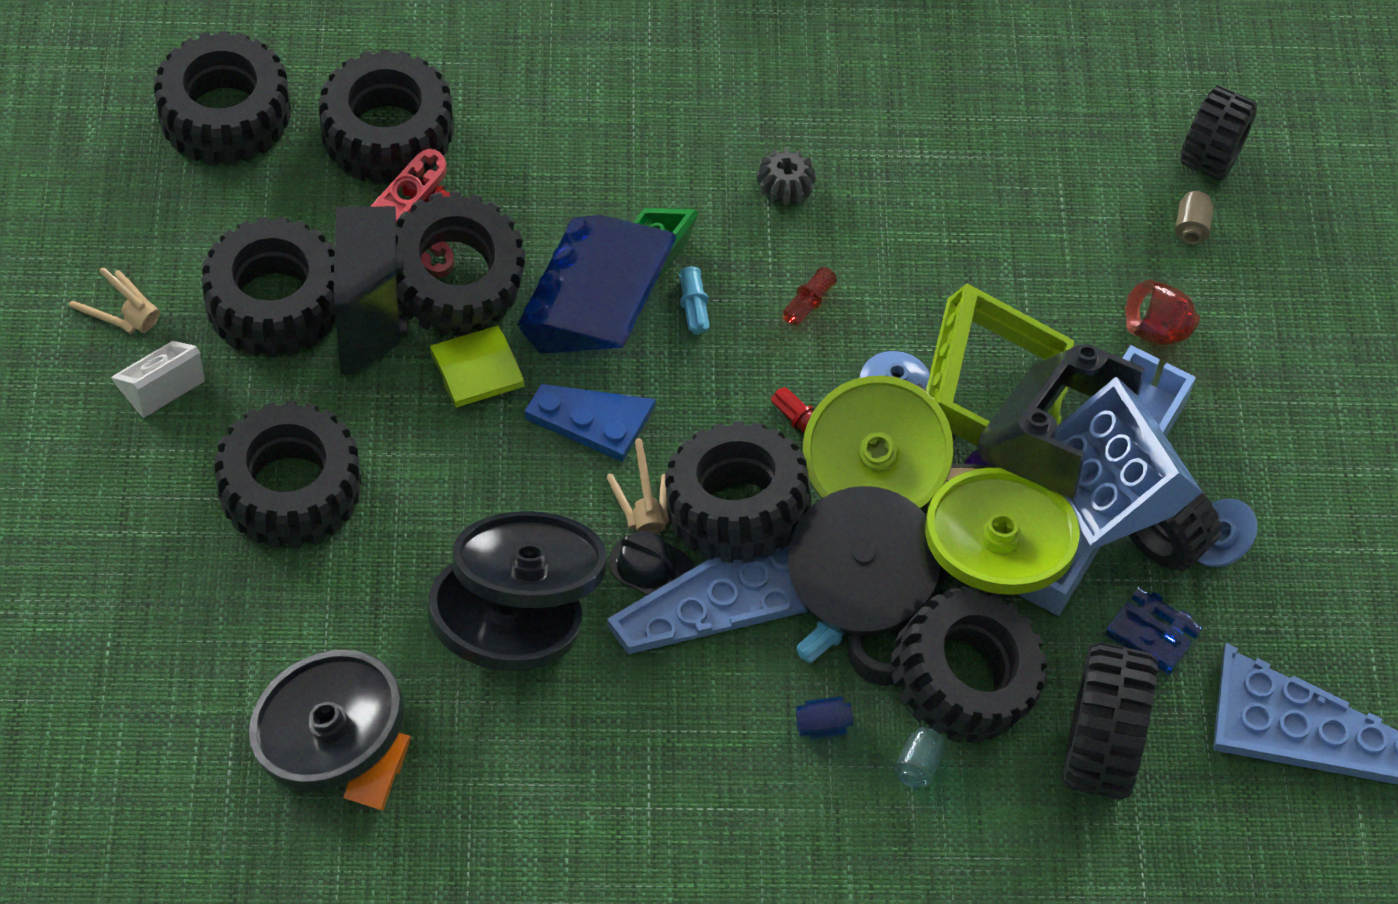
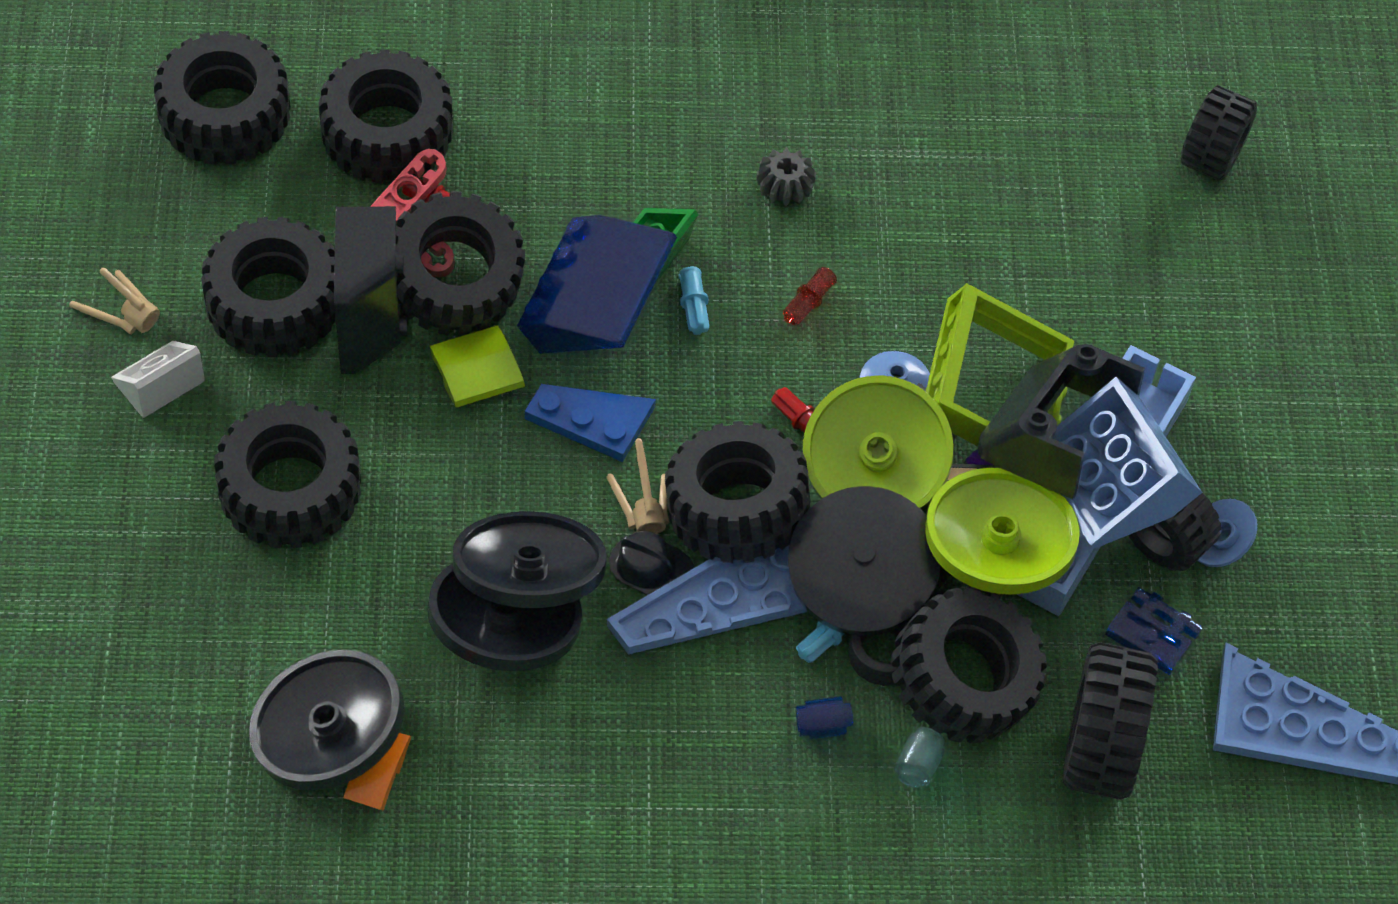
(1168, 318): clear red piece -> none
(1194, 218): dark tan brick -> none

